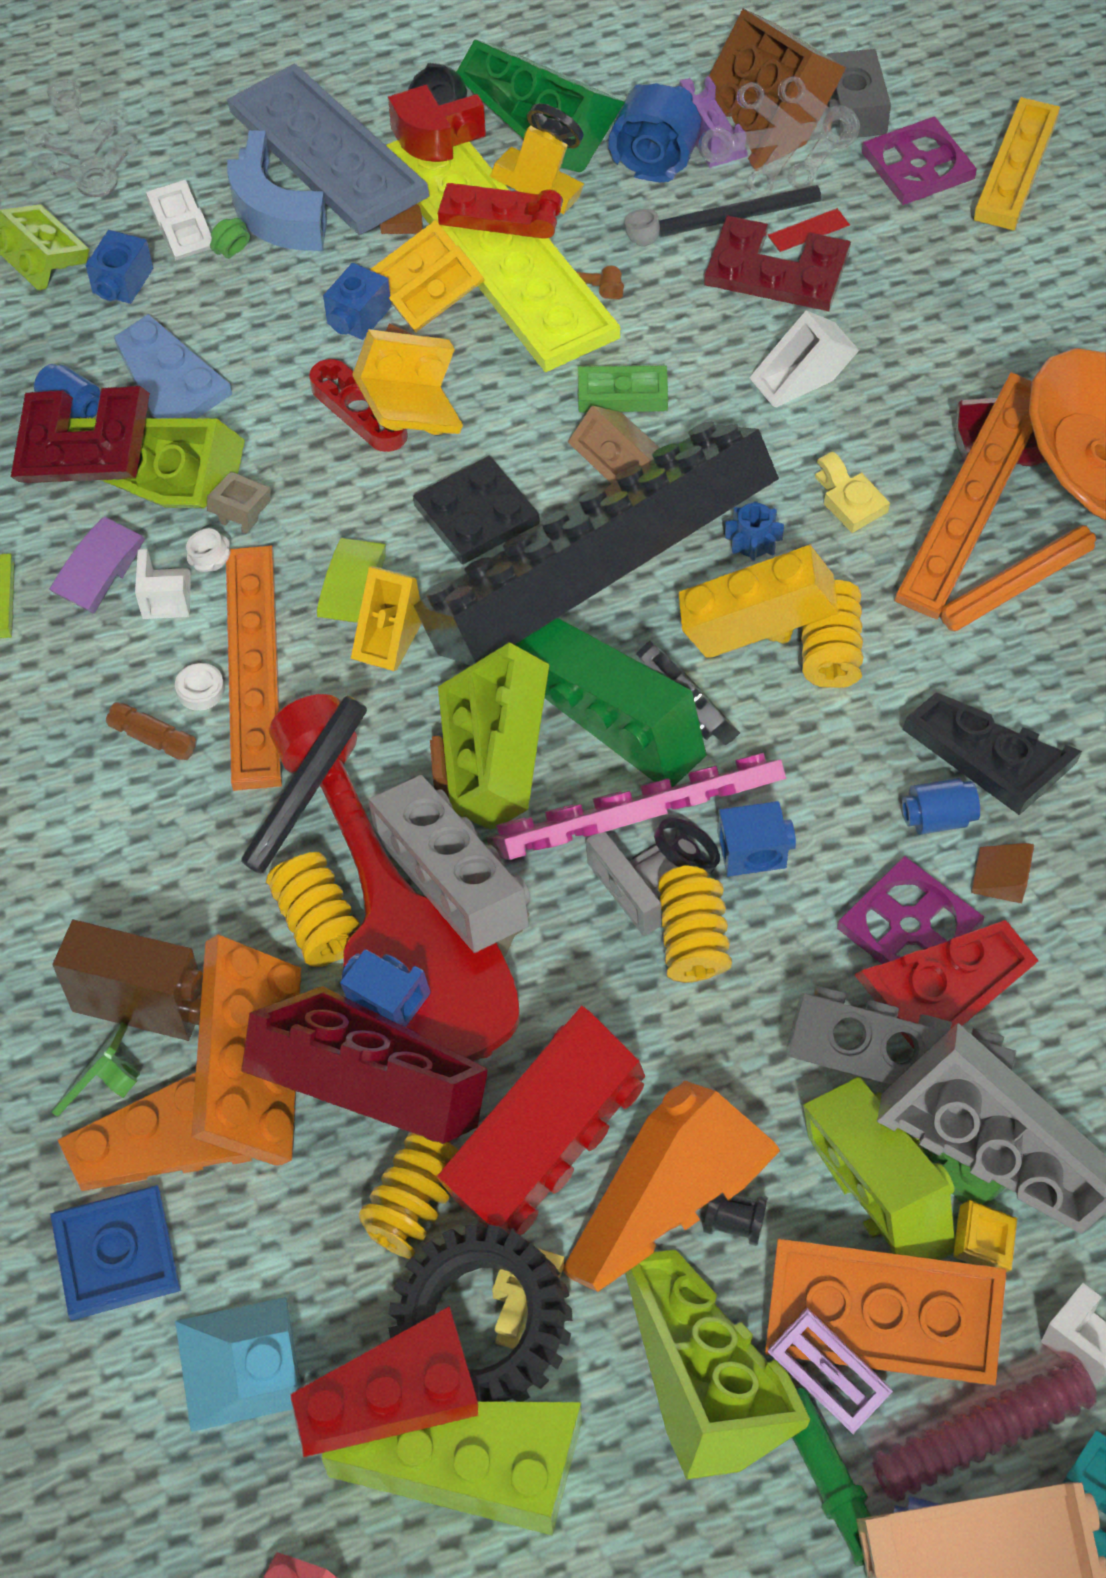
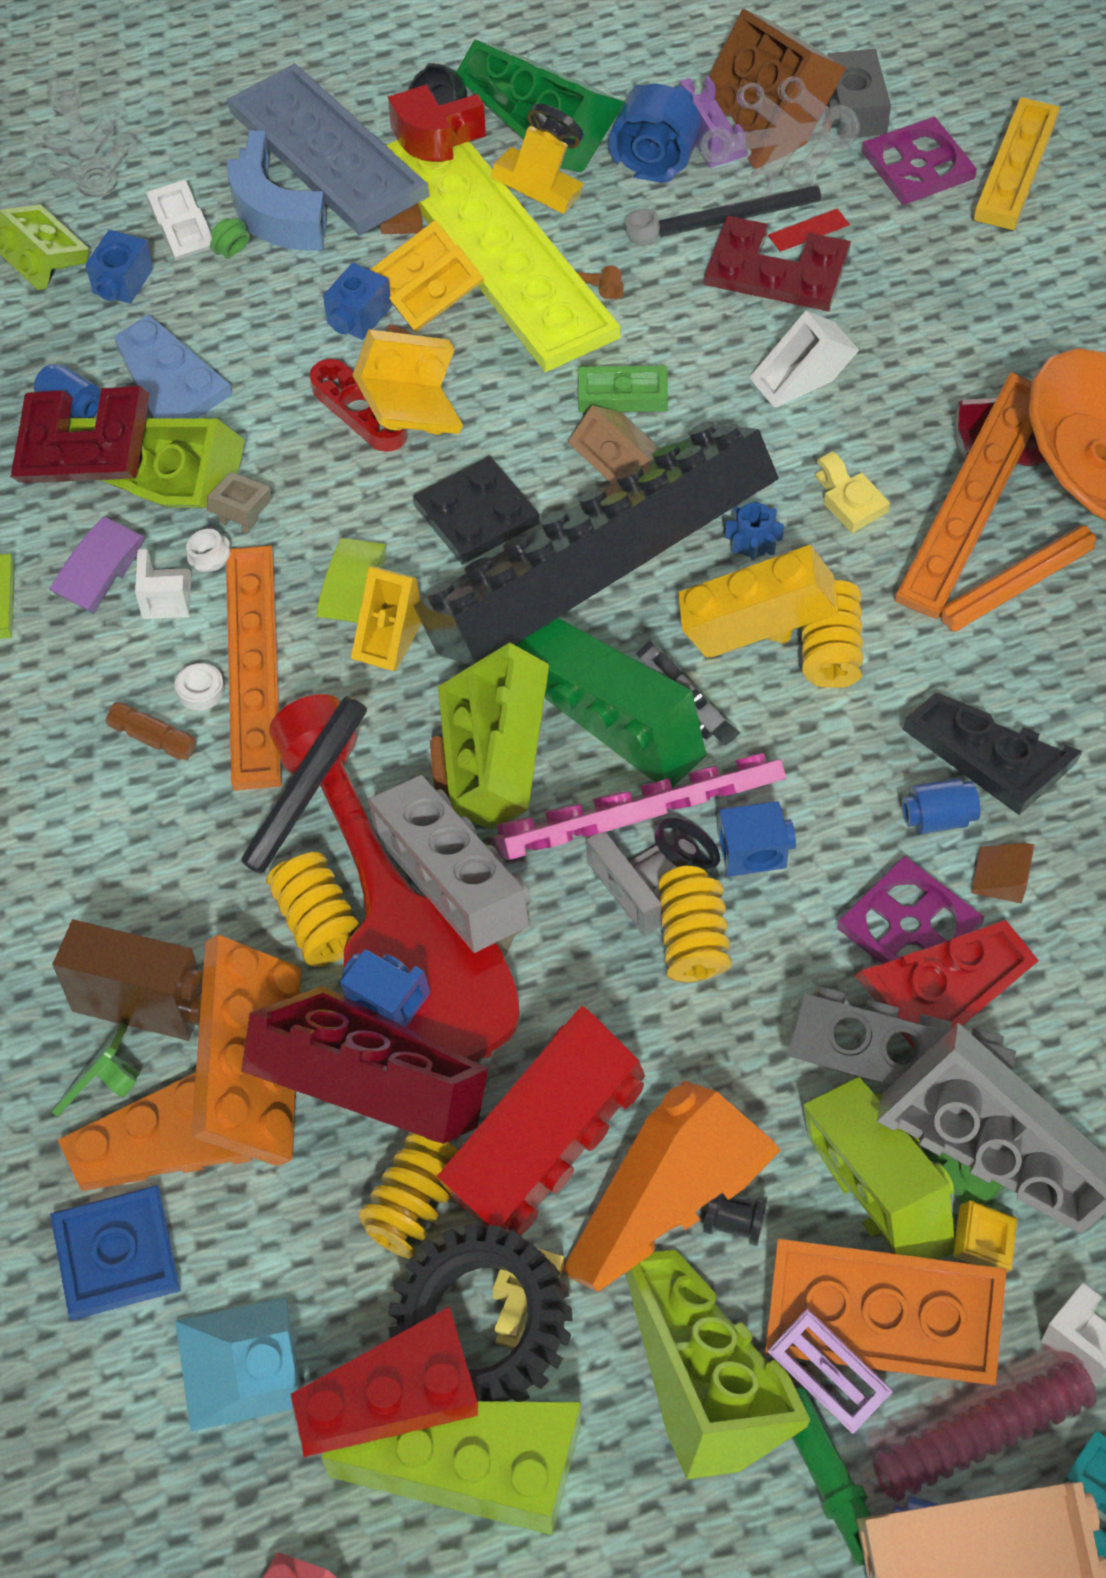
(500, 210): red plate -> none

